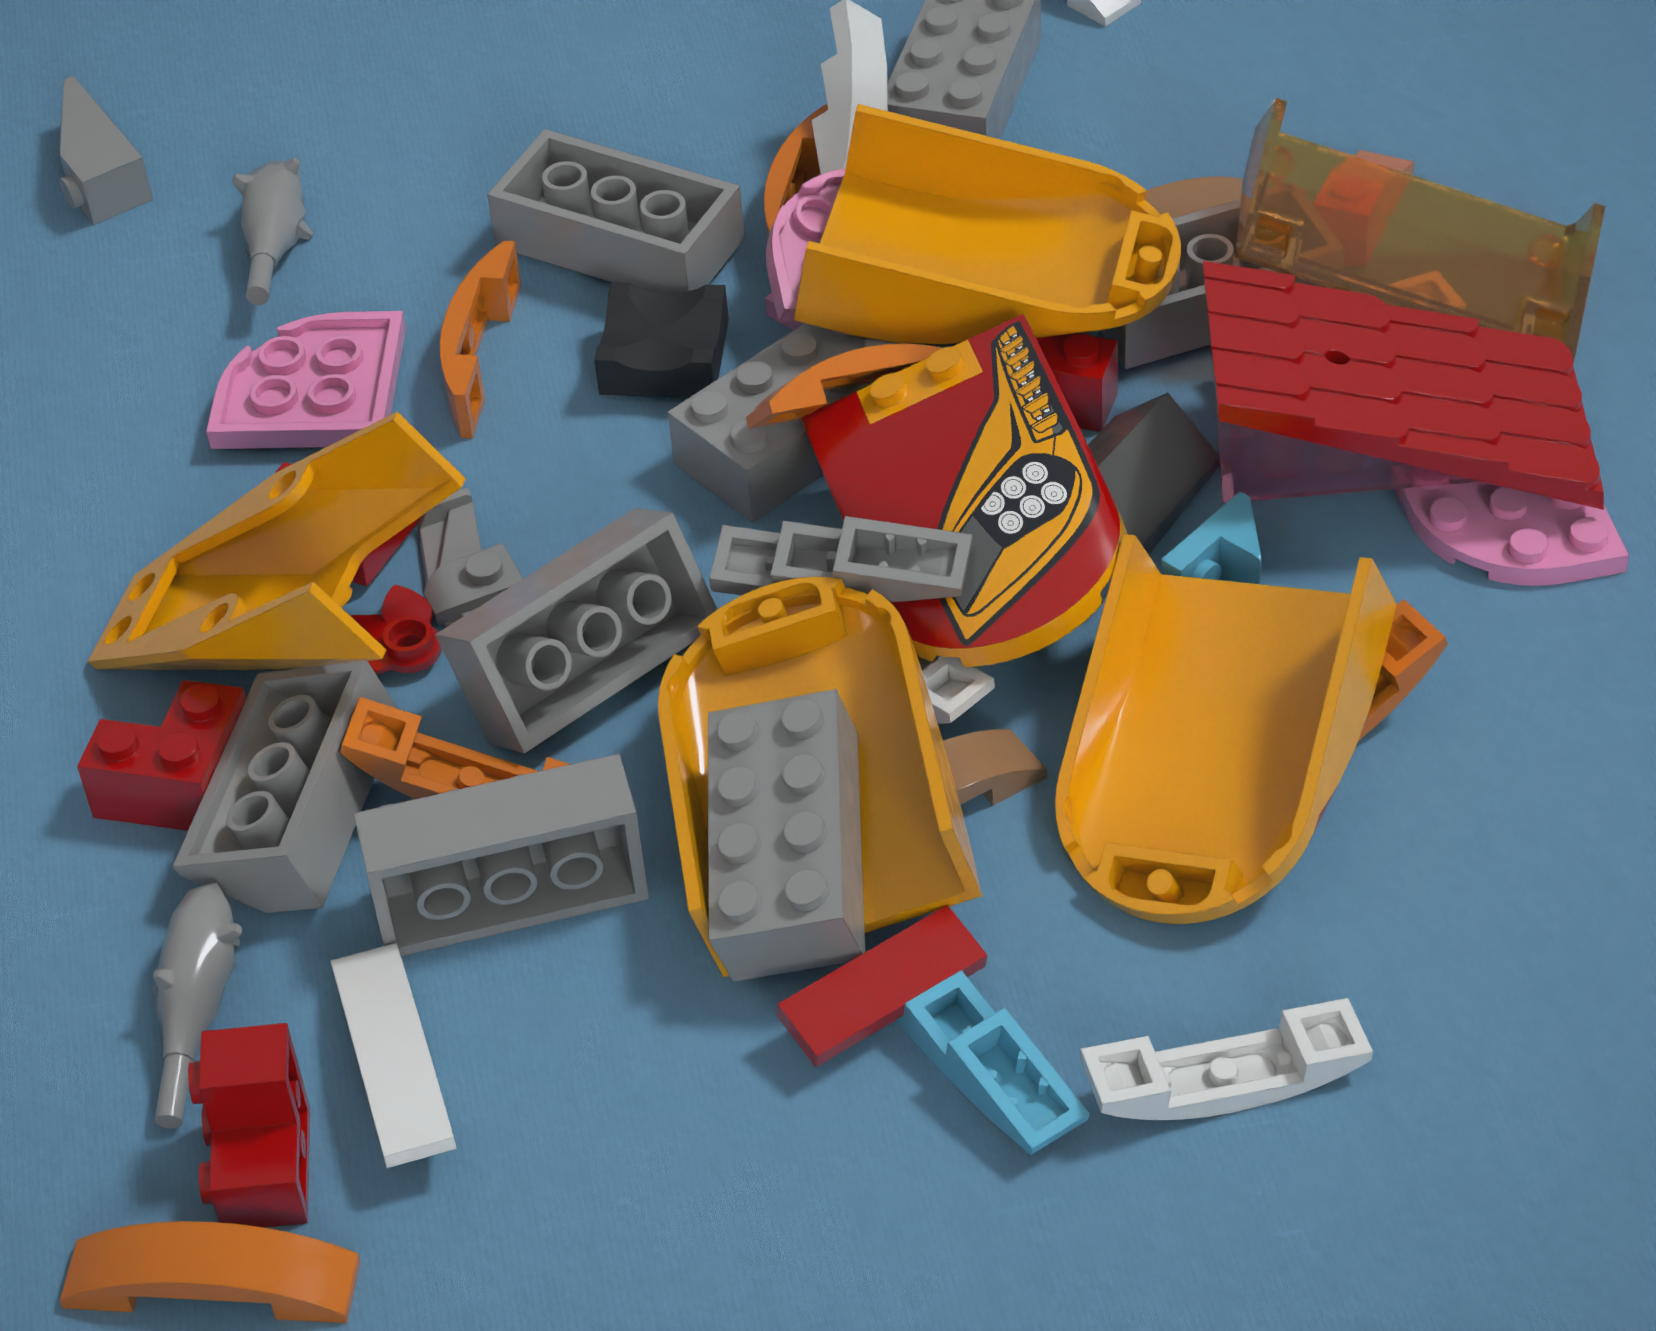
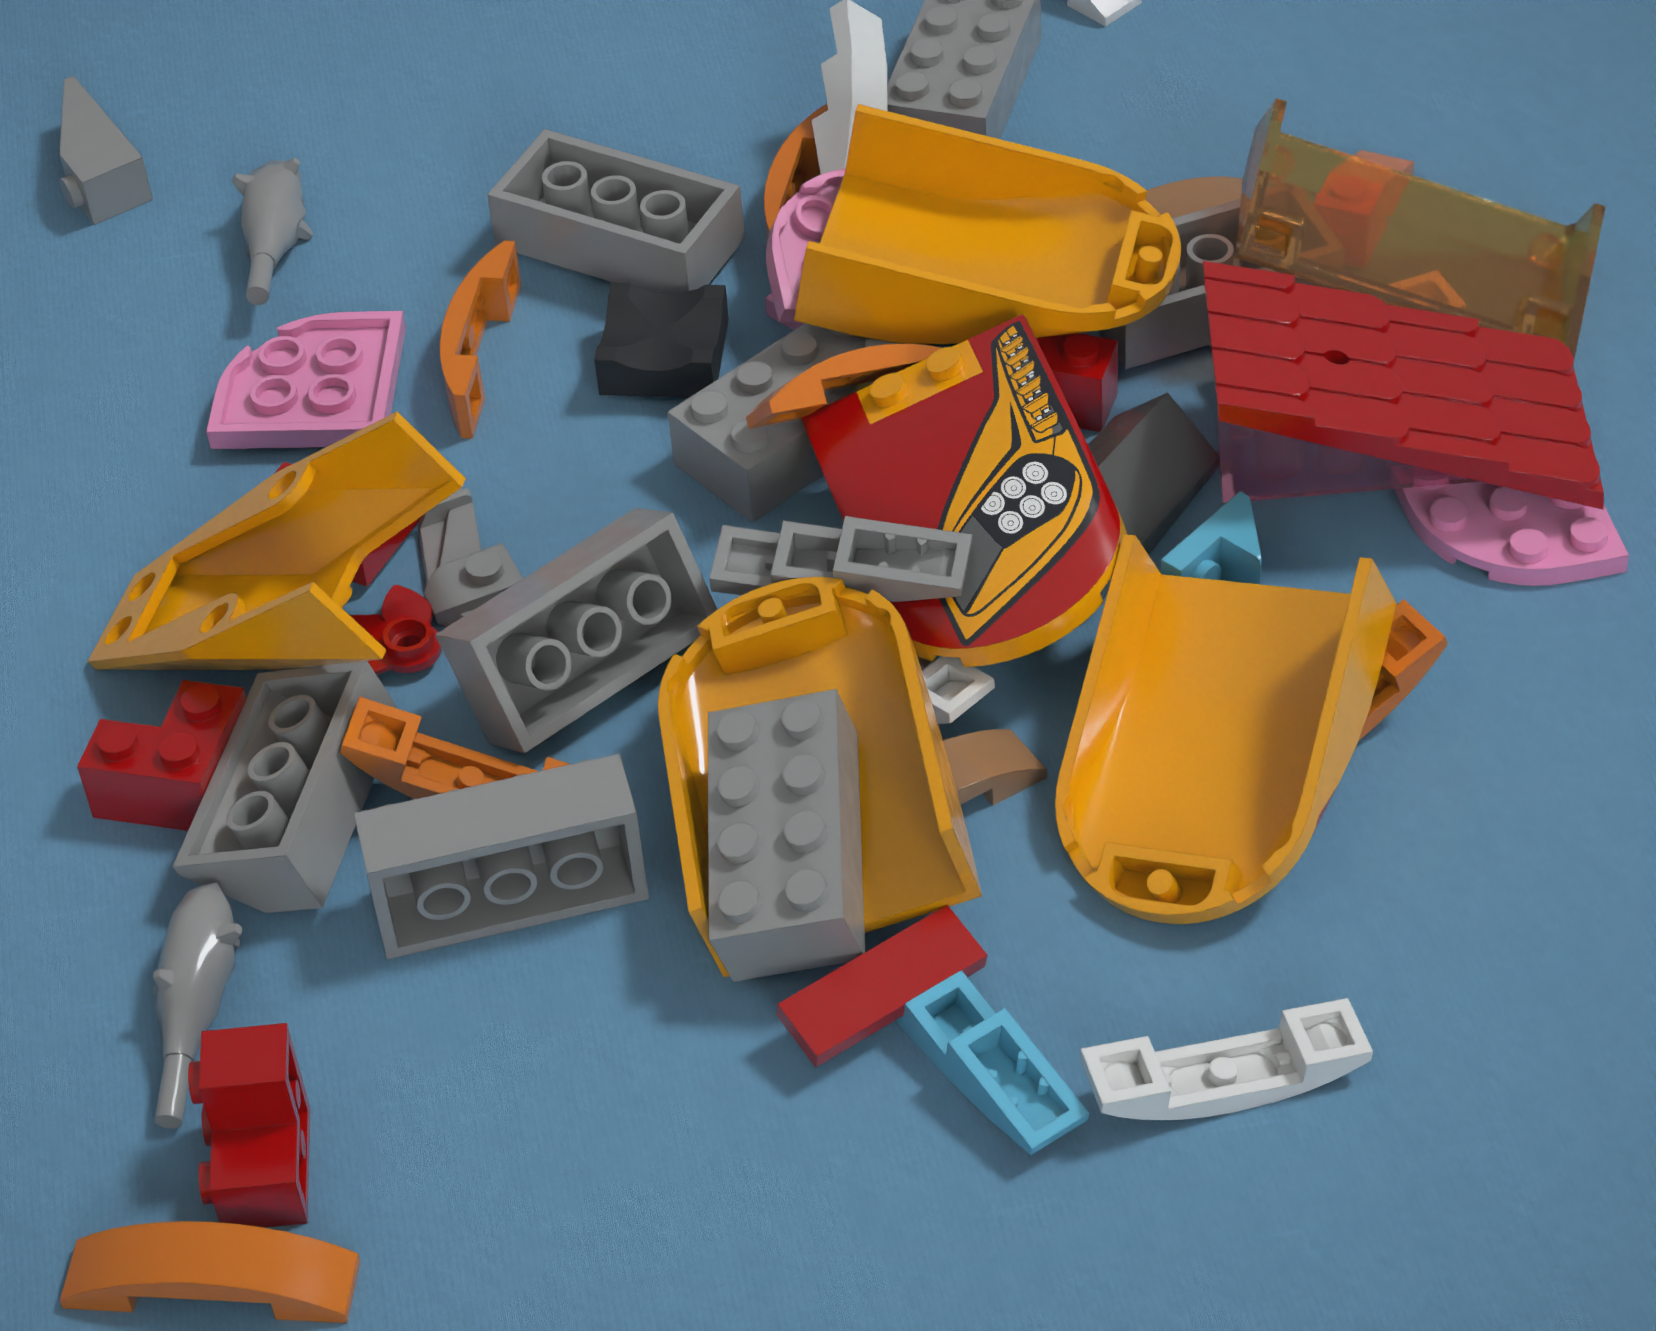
(393, 1056): white slope -> none

